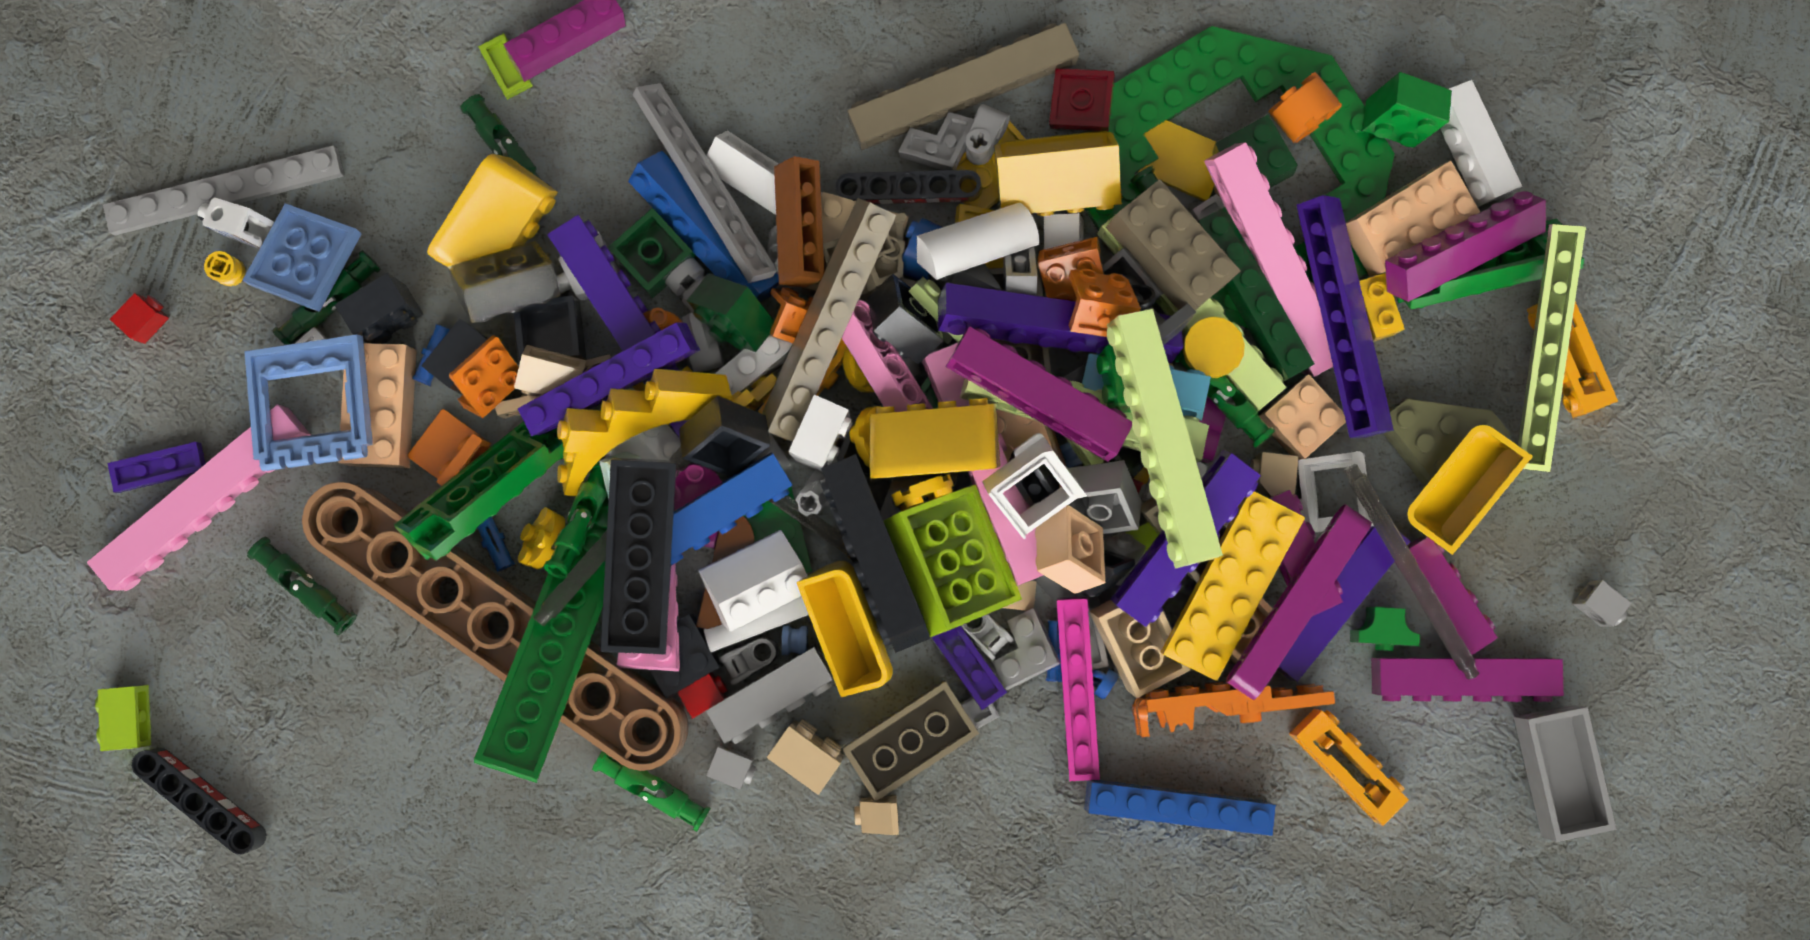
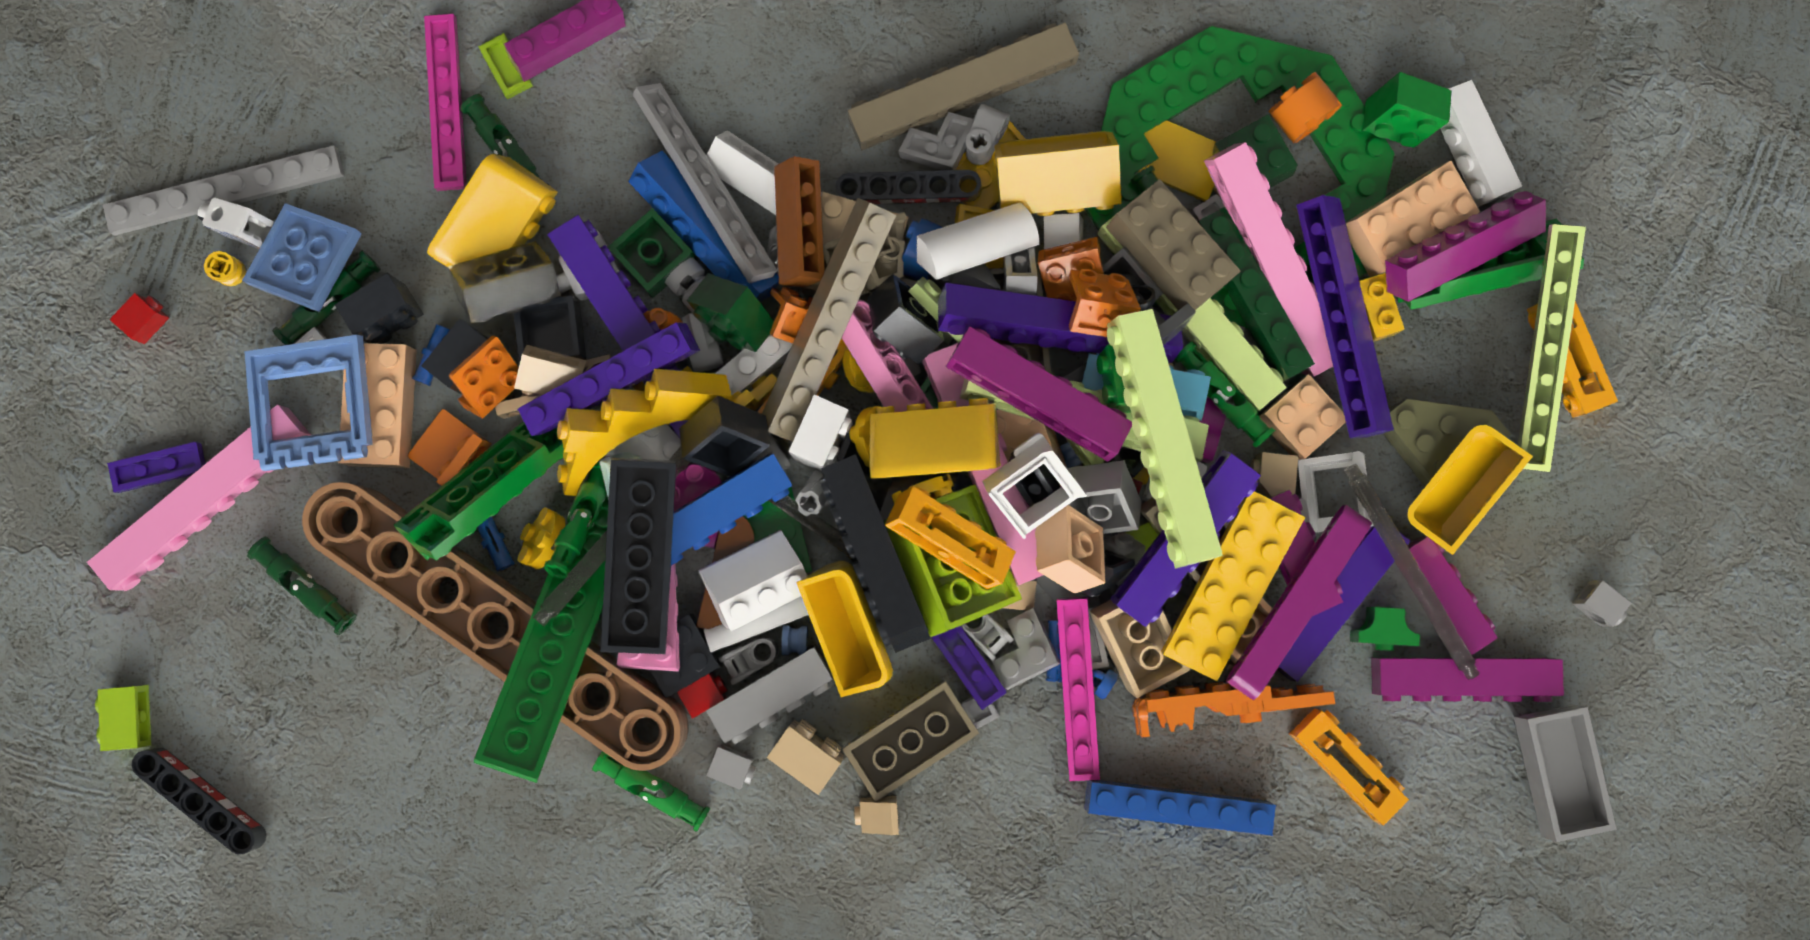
(445, 102): none -> dark pink plate
(950, 537): none -> light orange brick
(1082, 99): dark red plate -> none
(1213, 347): yellow tile -> none

